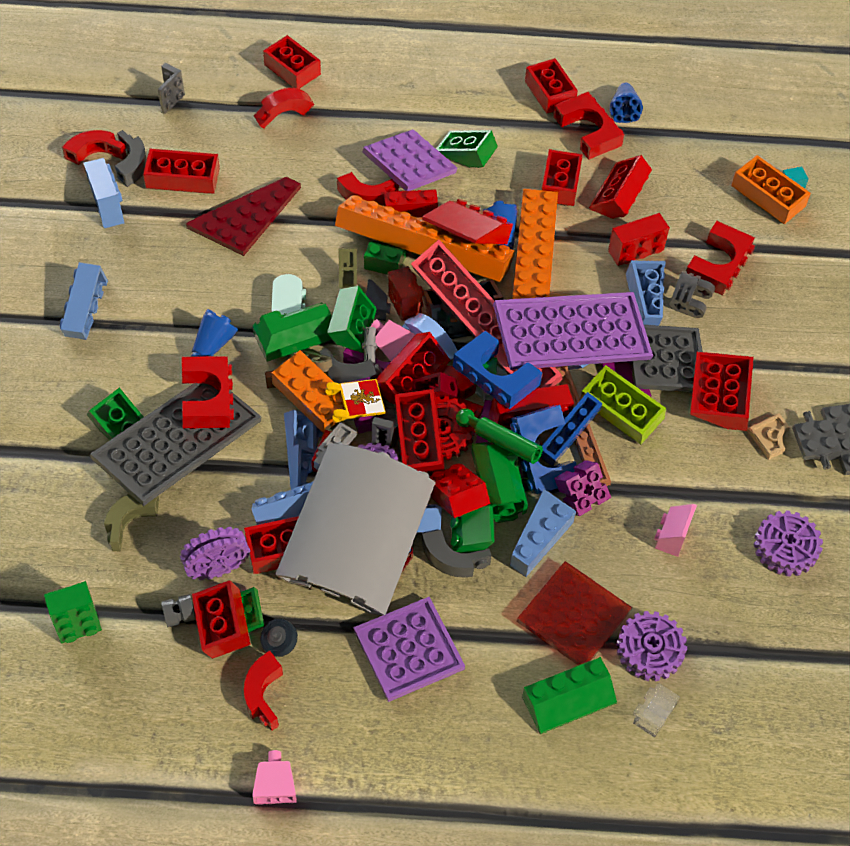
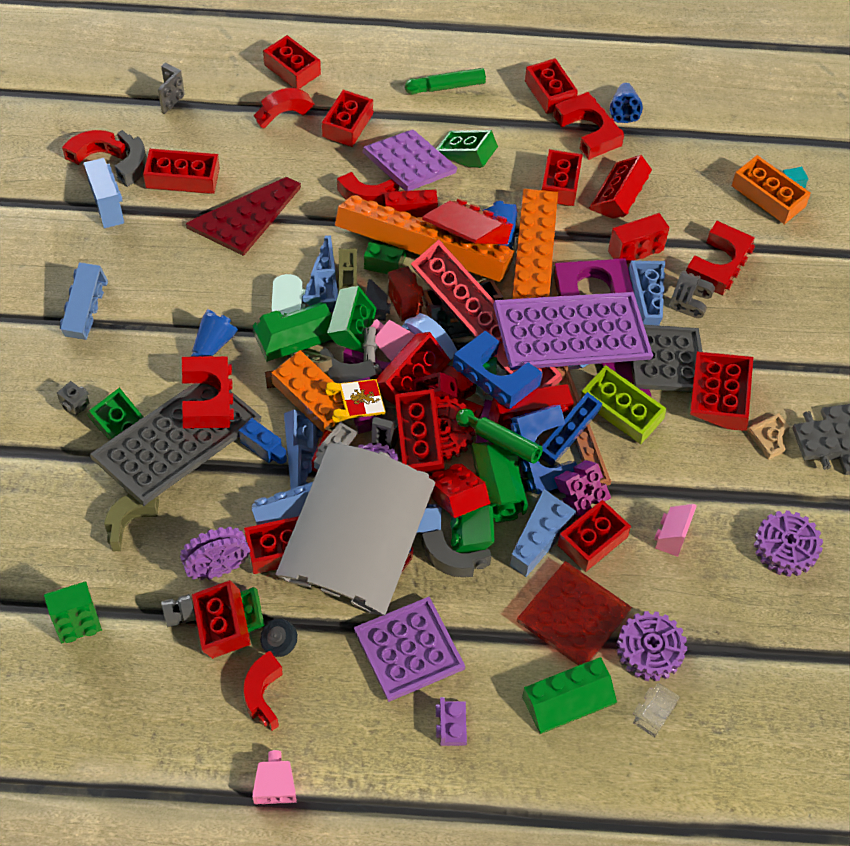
(73, 398): none -> dark grey brick
(262, 442): none -> blue brick
(323, 283): none -> medium blue wedge
(347, 118): none -> red brick
(446, 81): none -> green piece
(452, 723): none -> medium lavender bracket
(594, 535): none -> red brick
(612, 272): none -> magenta arch

